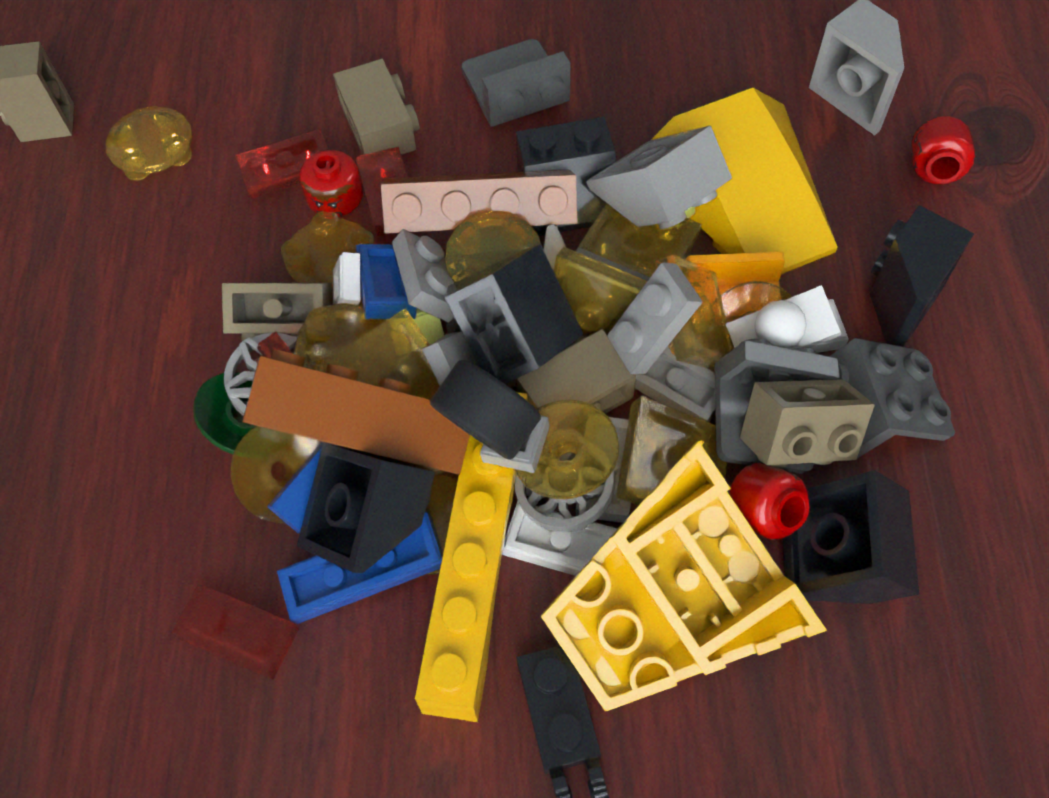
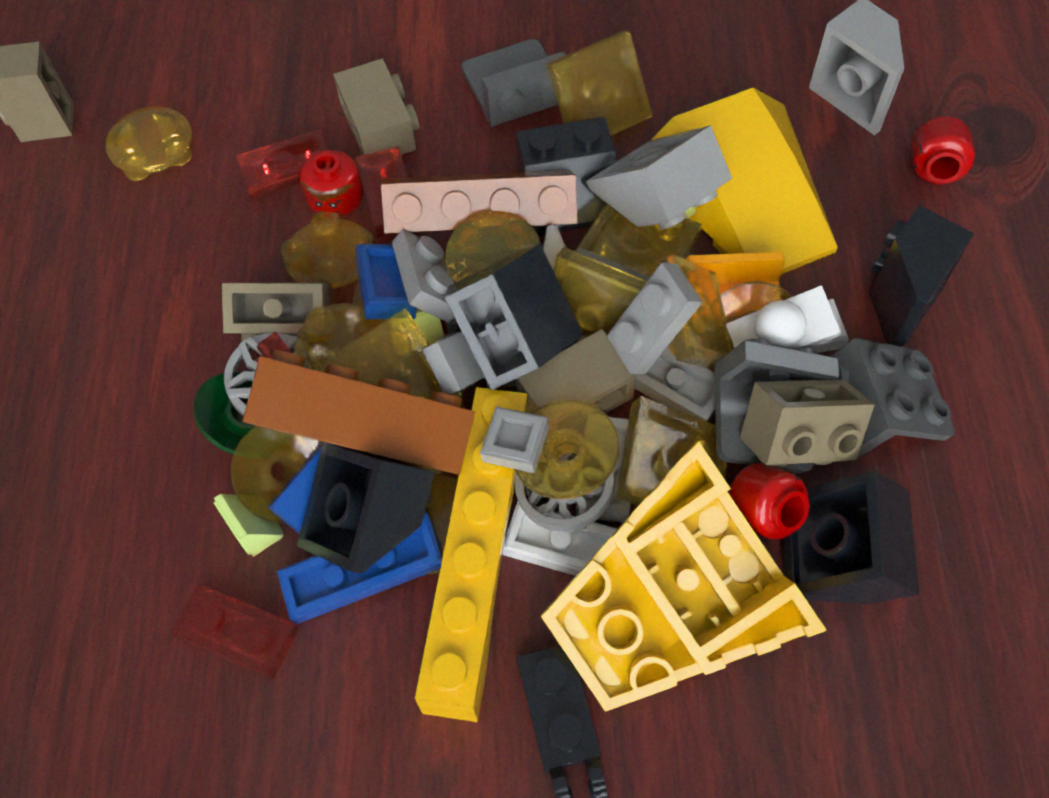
(250, 531): none -> yellowish green slope
(347, 279): white tile -> none
(486, 408): black tyre -> none
(601, 83): none -> clear yellow plate

